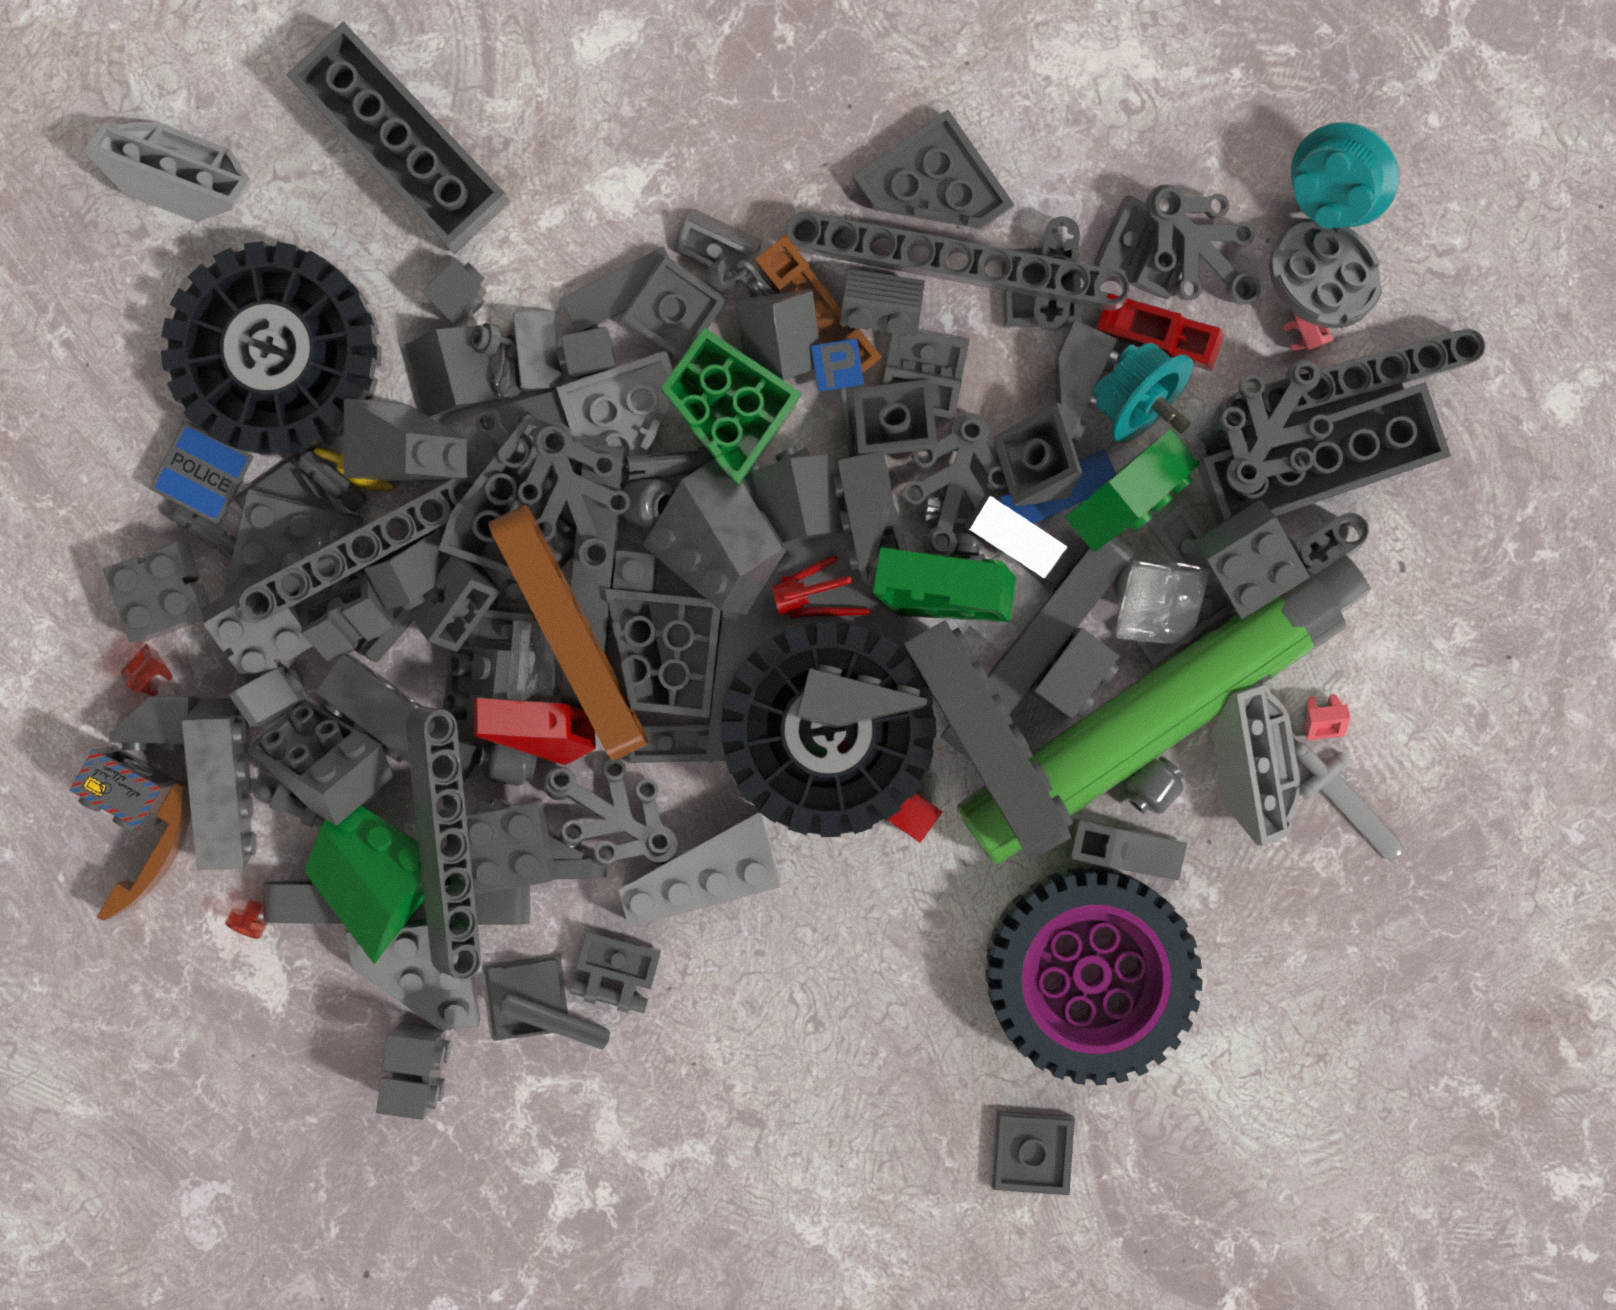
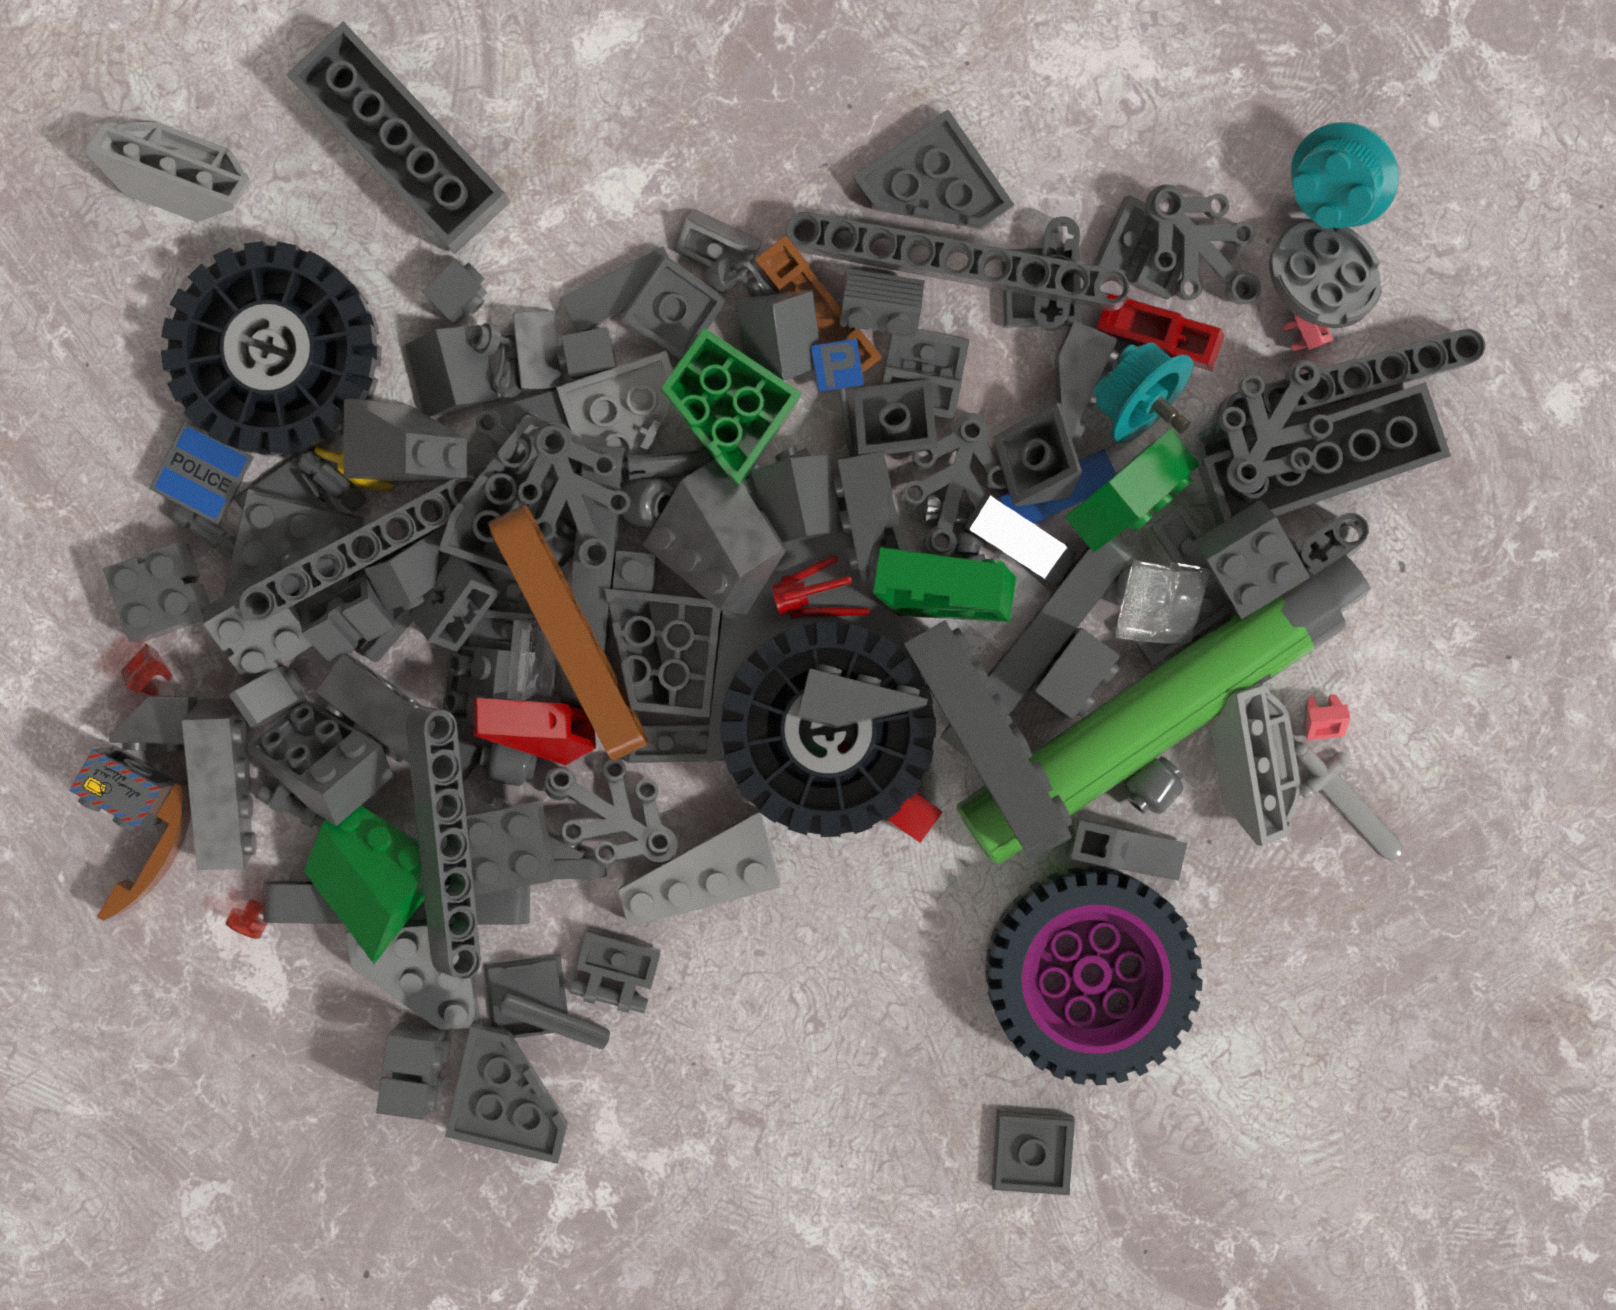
(503, 1099): none -> dark grey plate

